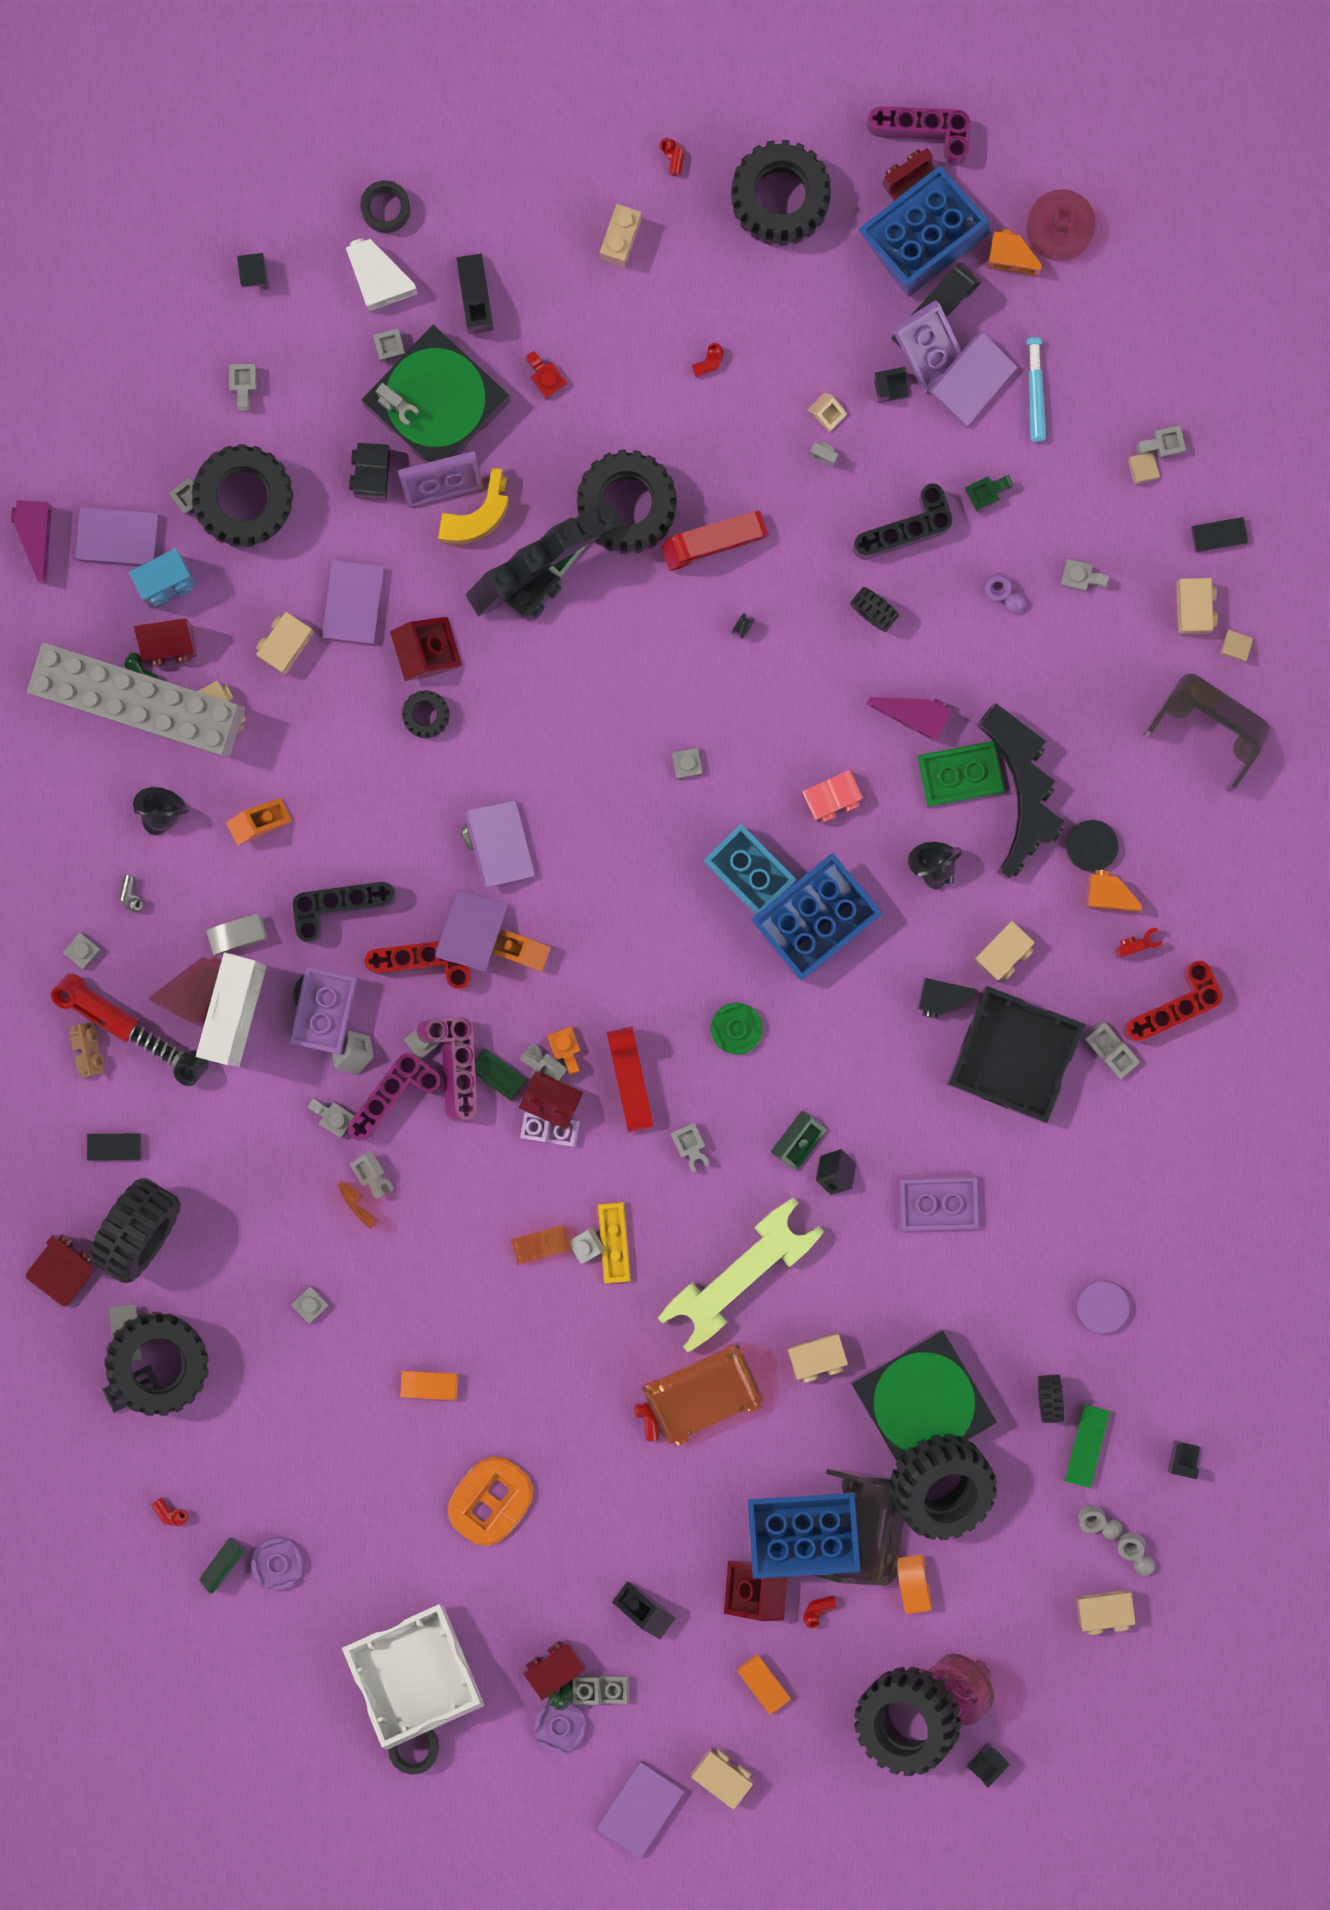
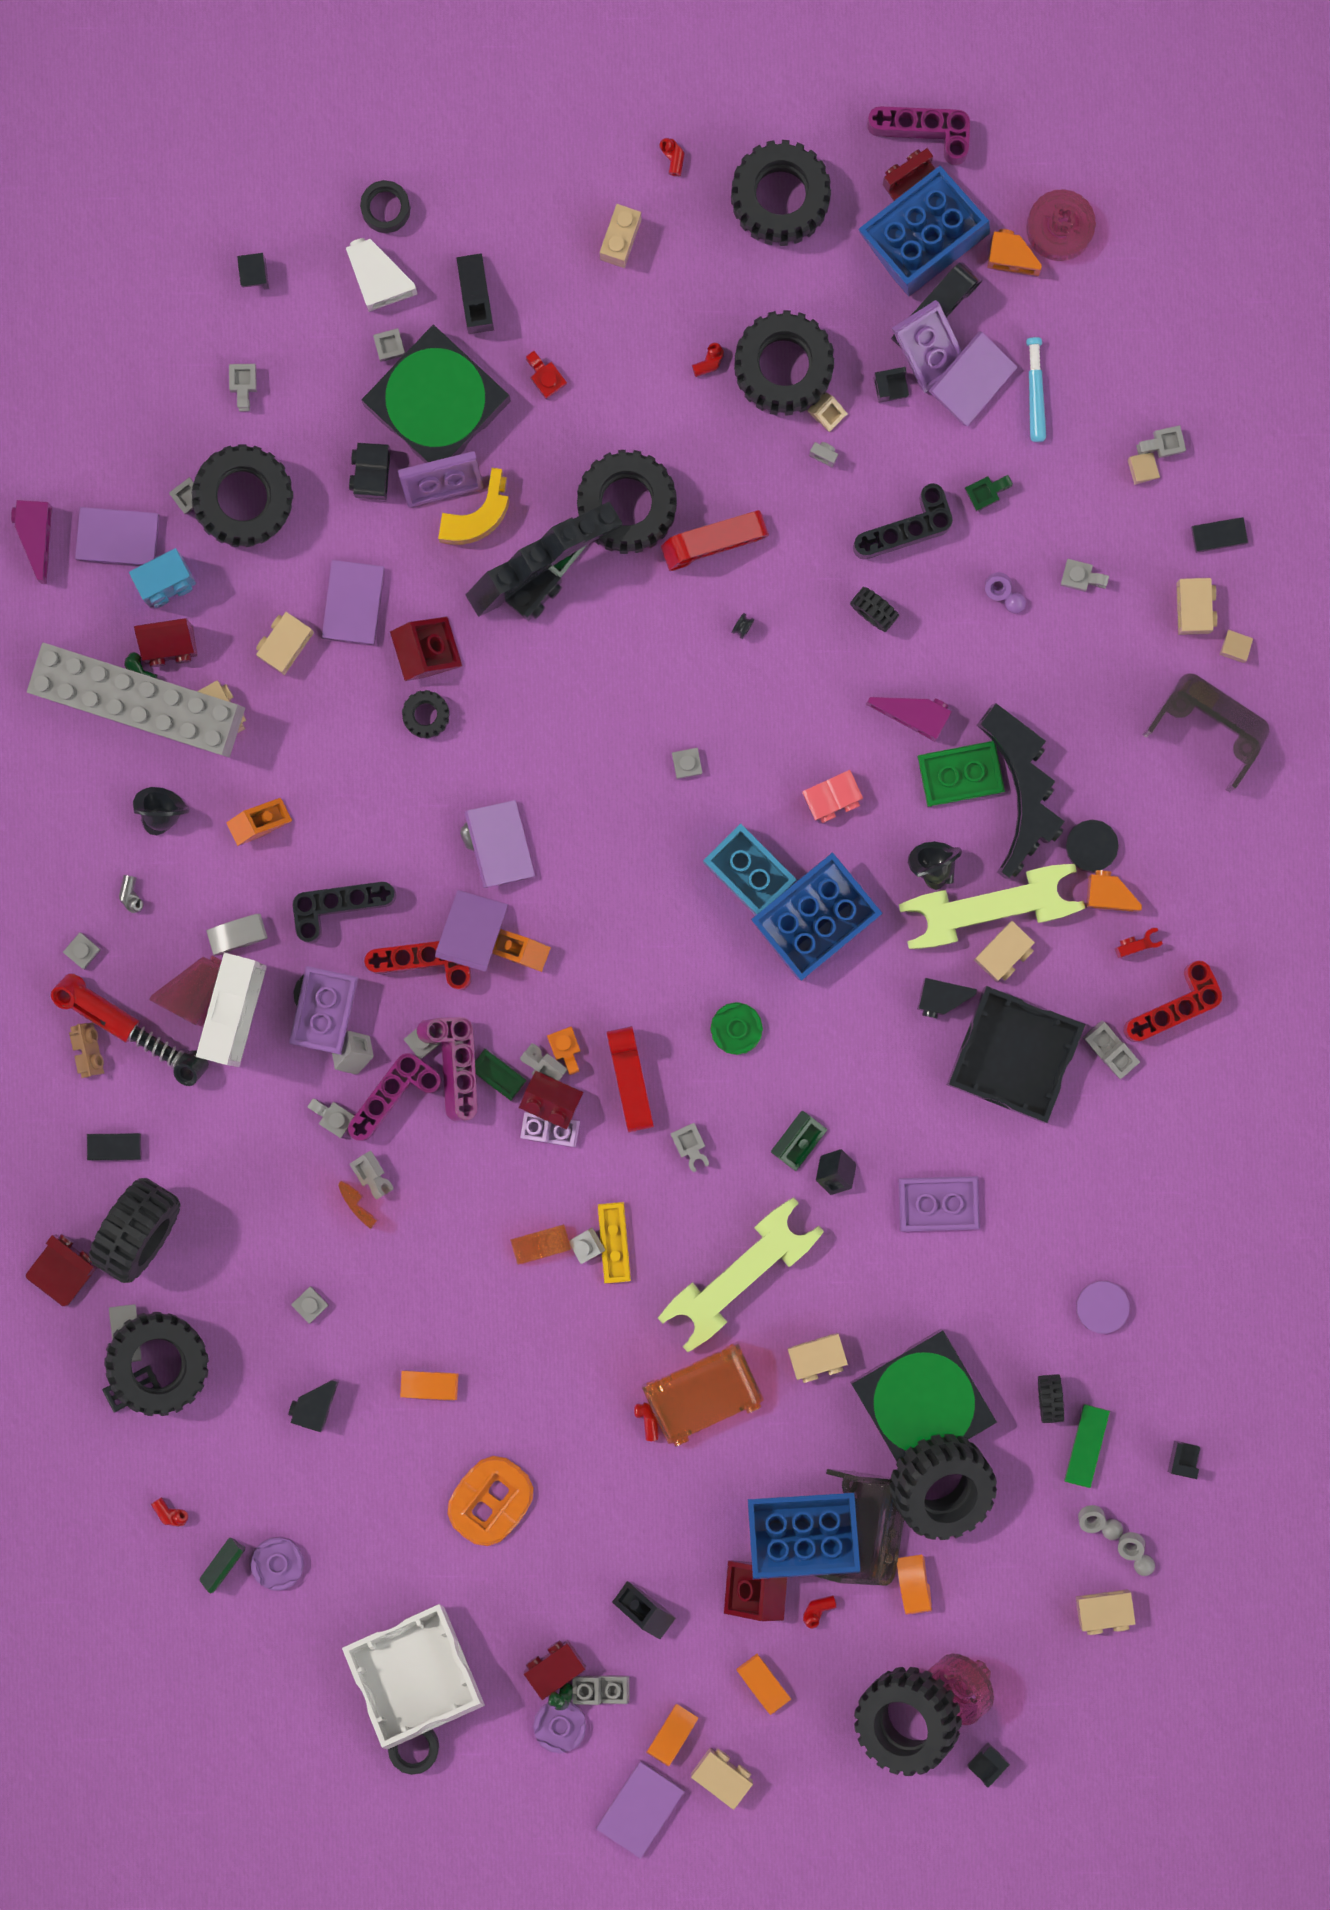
(314, 1406): none -> black slope
(390, 400): light grey plate -> none
(672, 1735): none -> orange slope
(784, 328): none -> black tyre
(1037, 896): none -> yellowish green piece

